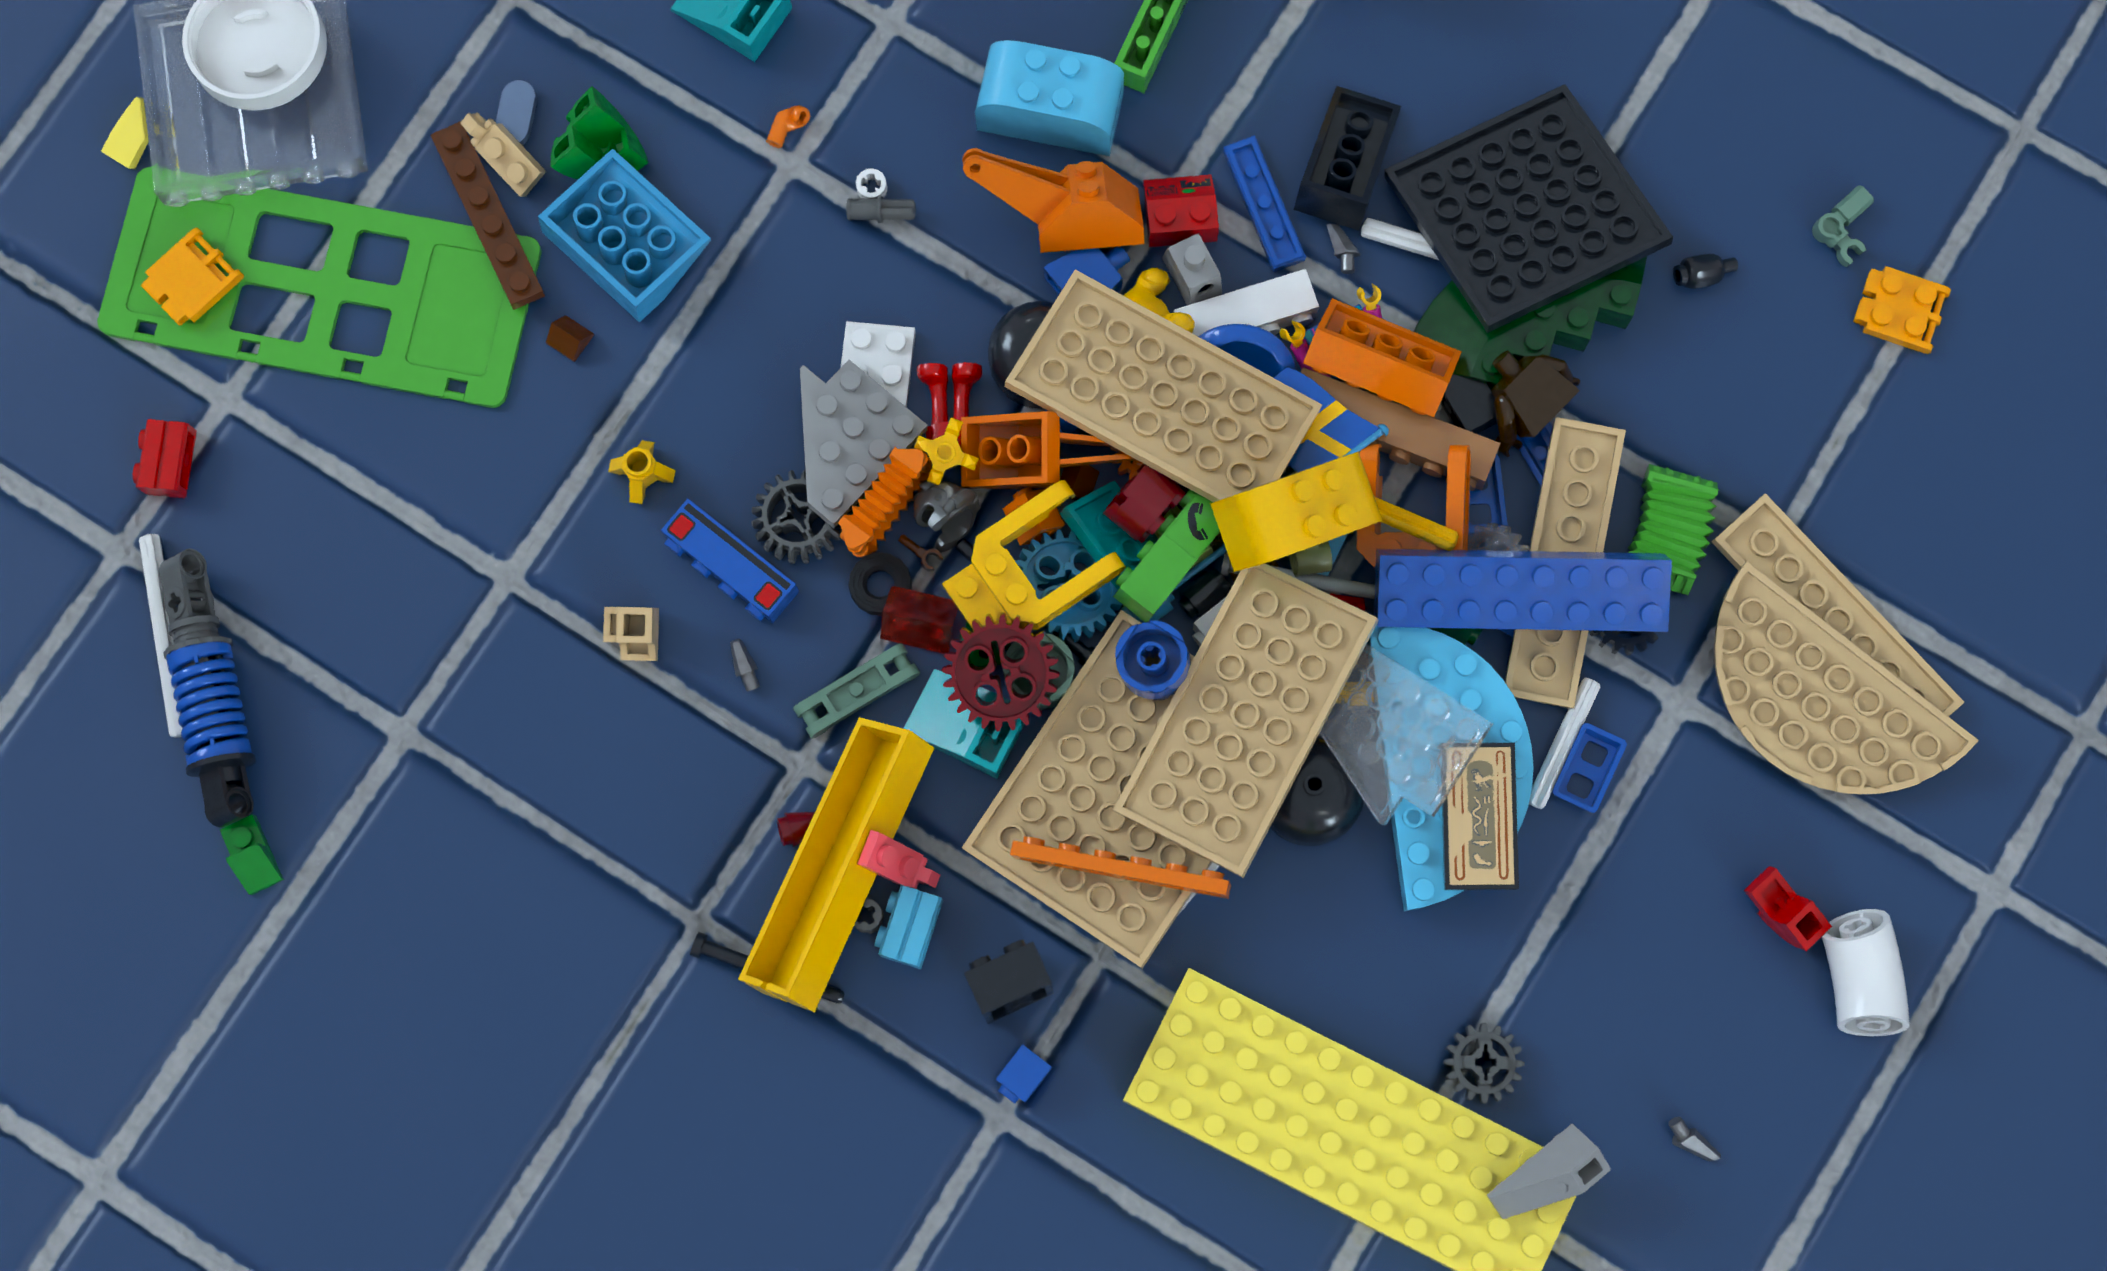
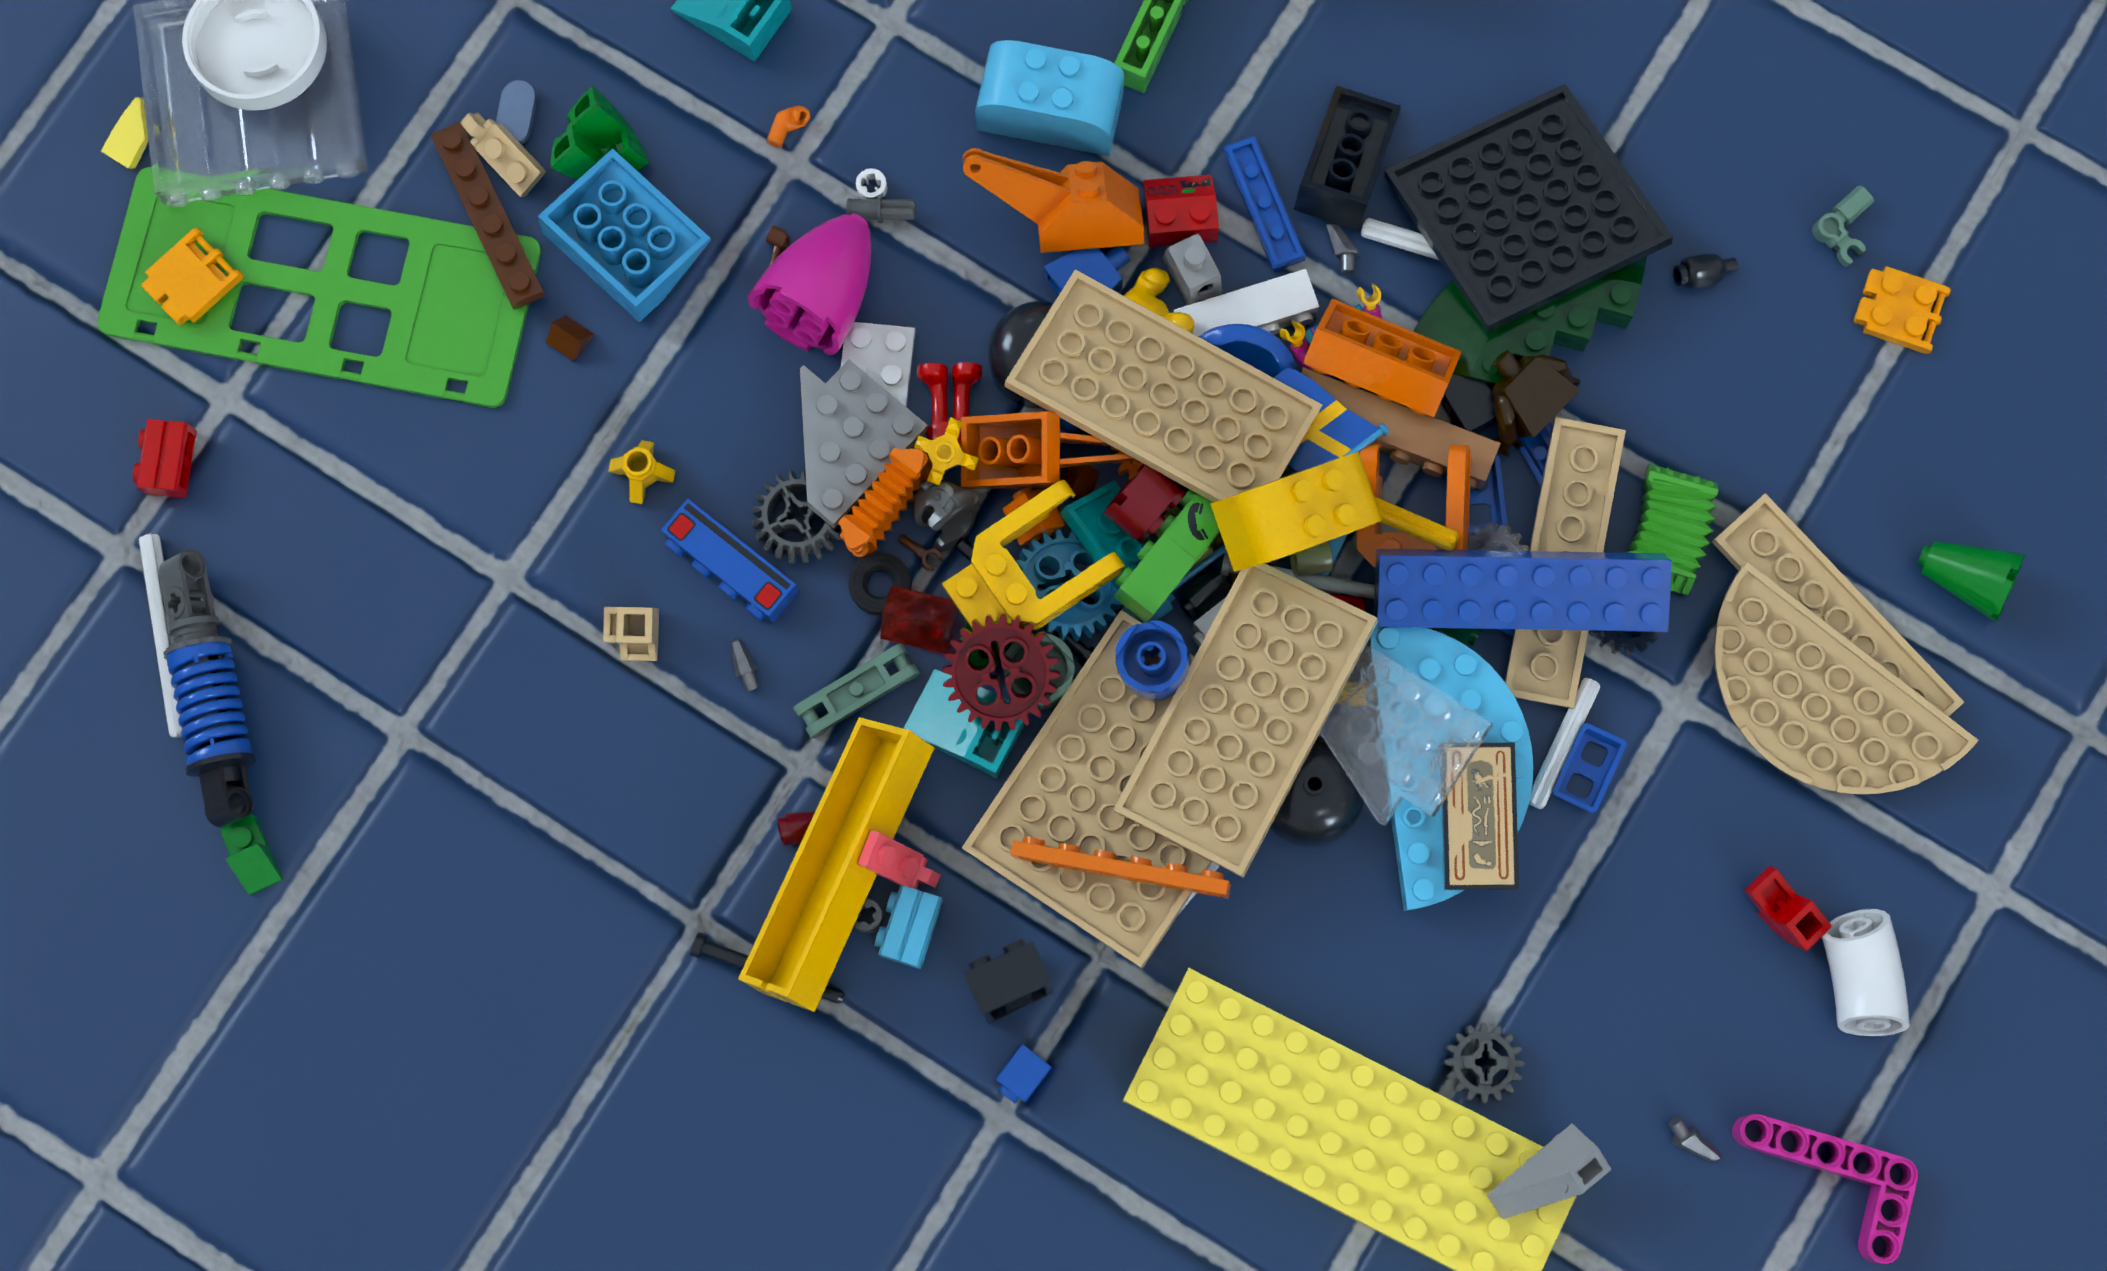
(778, 239): none -> reddish brown hand
(817, 284): none -> dark pink cylinder
(1842, 1165): none -> dark pink beam
(1973, 574): none -> green cone

